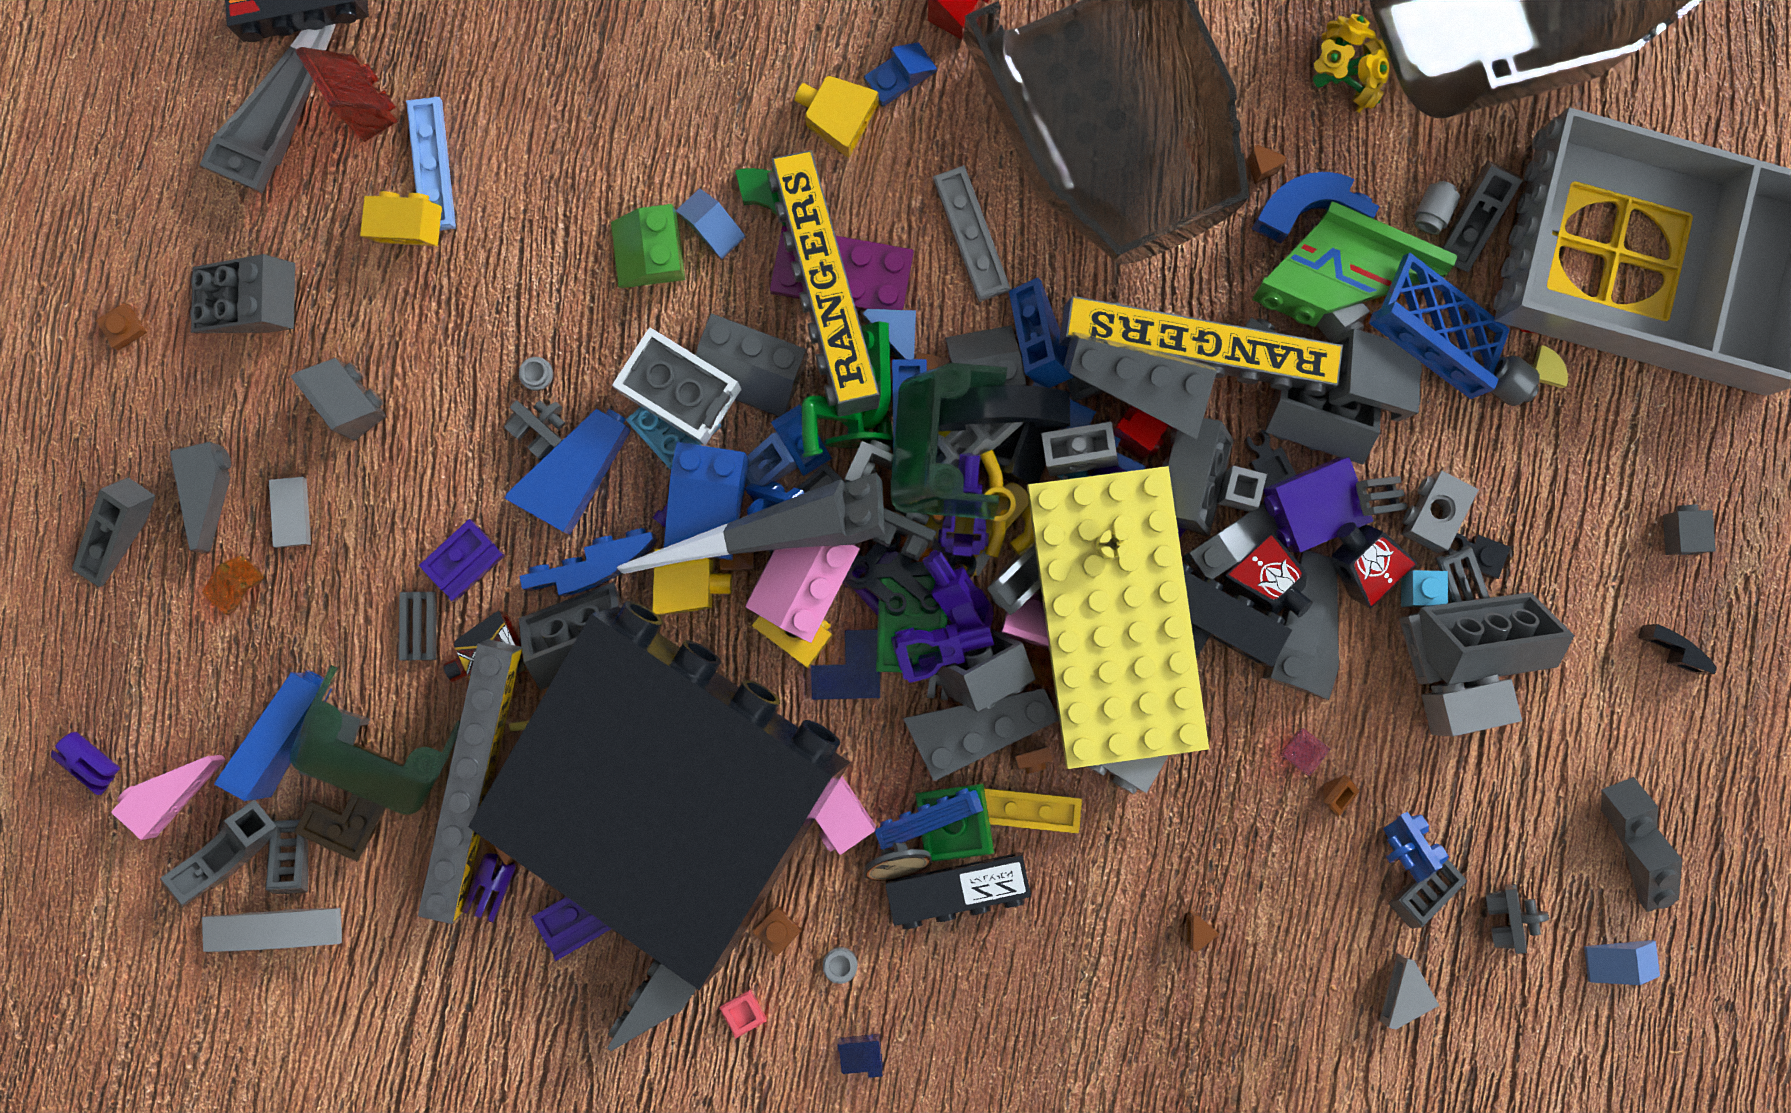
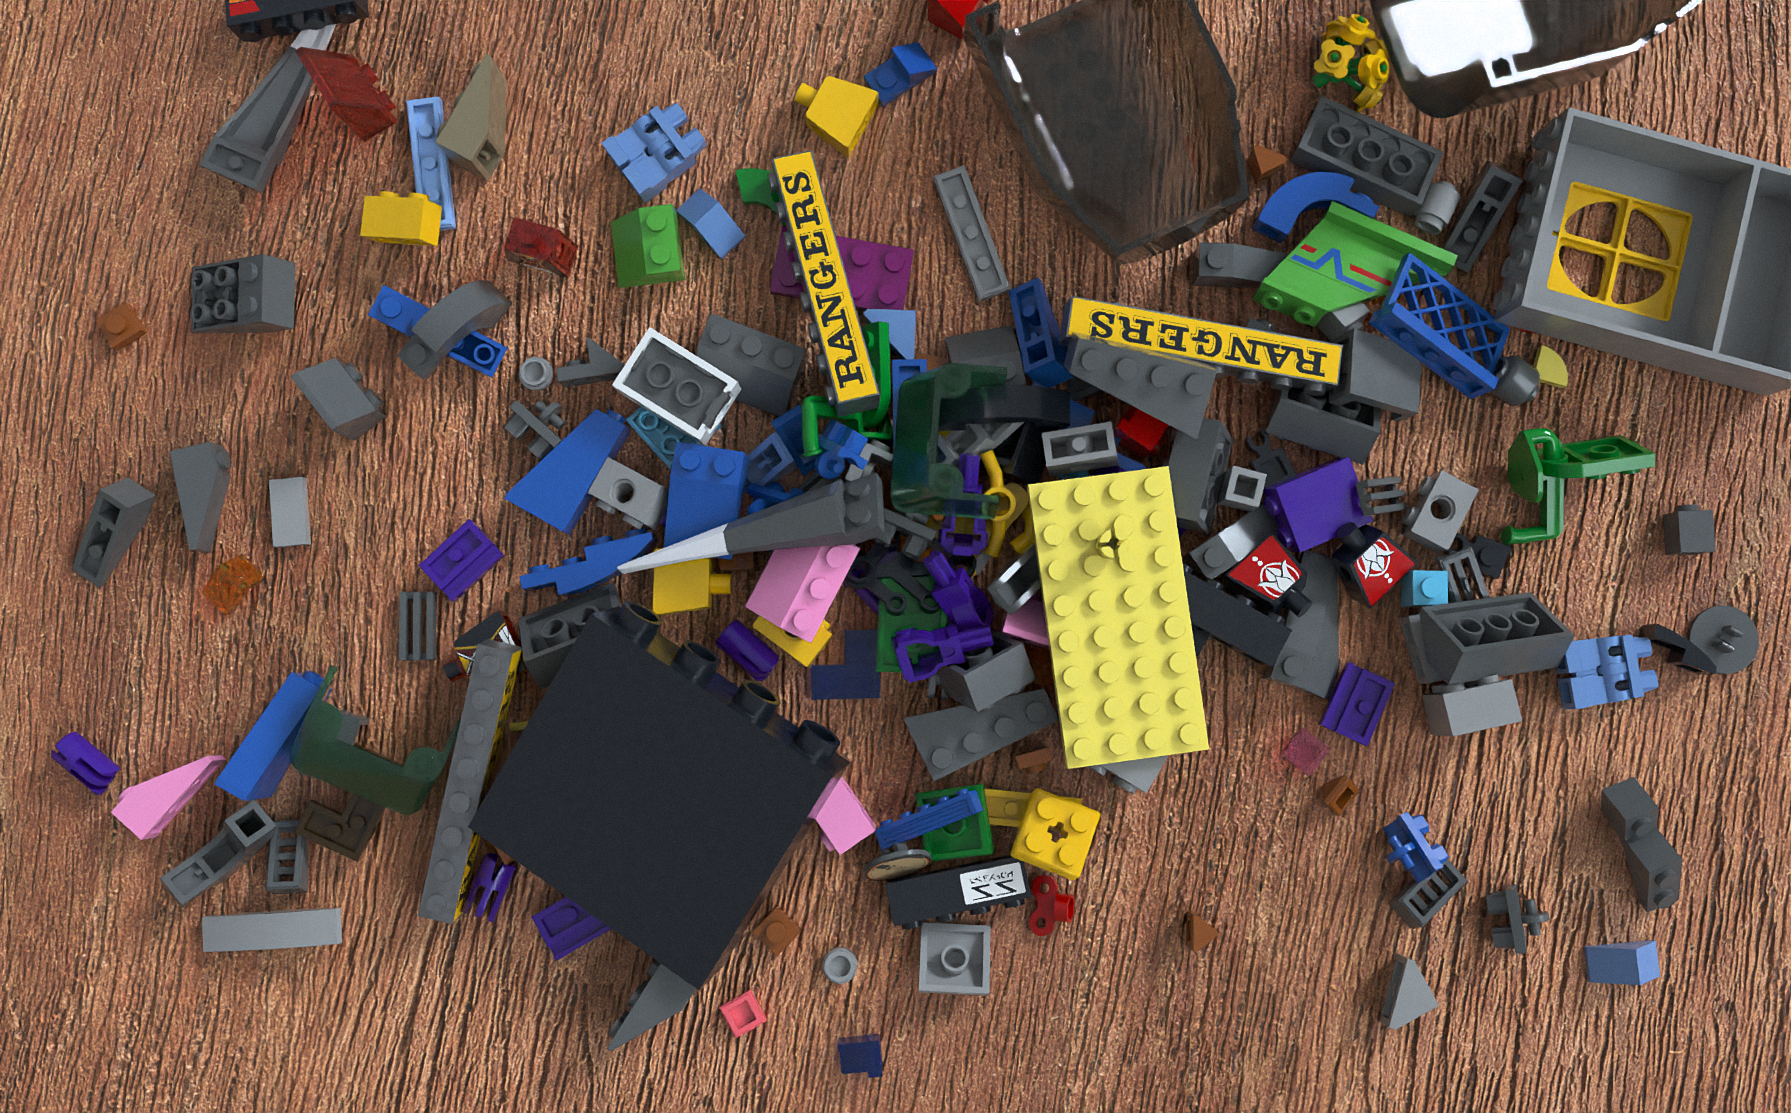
(403, 313): none -> blue slope
(449, 321): none -> dark grey arch
(476, 127): none -> dark tan slope
(537, 247): none -> clear red torso
(600, 369): none -> dark grey slope
(616, 482): none -> light grey brick
(668, 152): none -> medium blue hips
(747, 650): none -> dark purple arm
(840, 445): none -> blue hips
(954, 959): none -> light grey slope
(1035, 845): none -> yellow brick
(1050, 906): none -> red piece
(1233, 265): none -> dark grey slope
(1356, 704): none -> dark purple plate
(1379, 158): none -> dark grey slope
(1541, 474): none -> green plate
(1598, 671): none -> medium blue hips
(1725, 637): none -> dark grey piece

